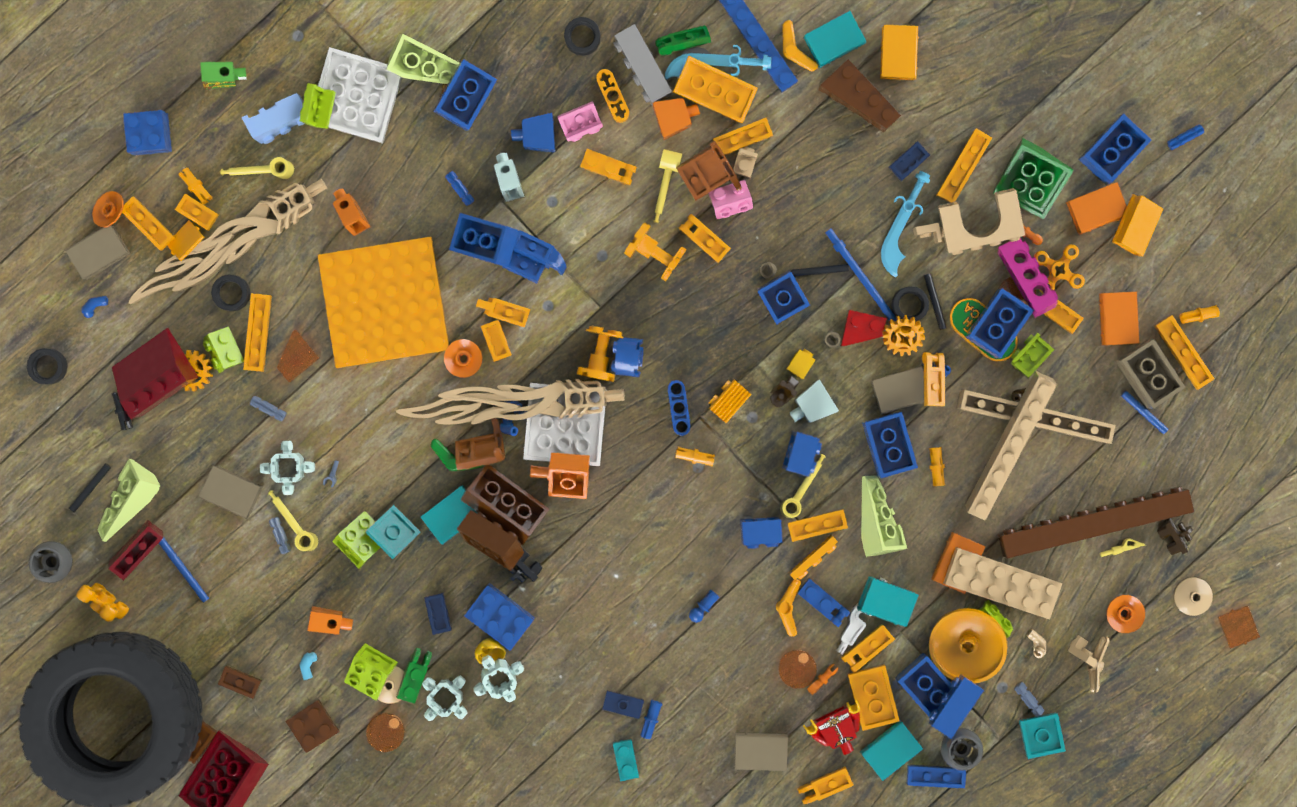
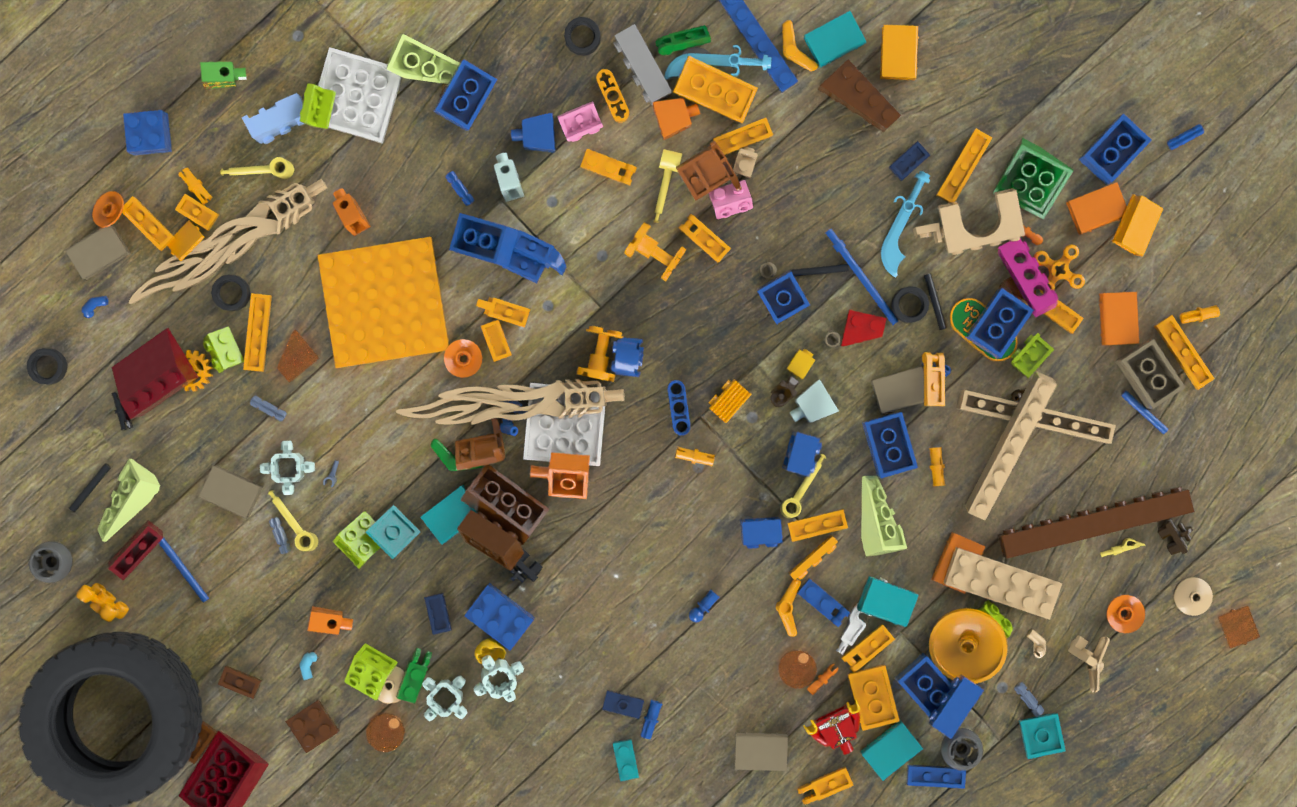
(899, 342): light orange gear -> none

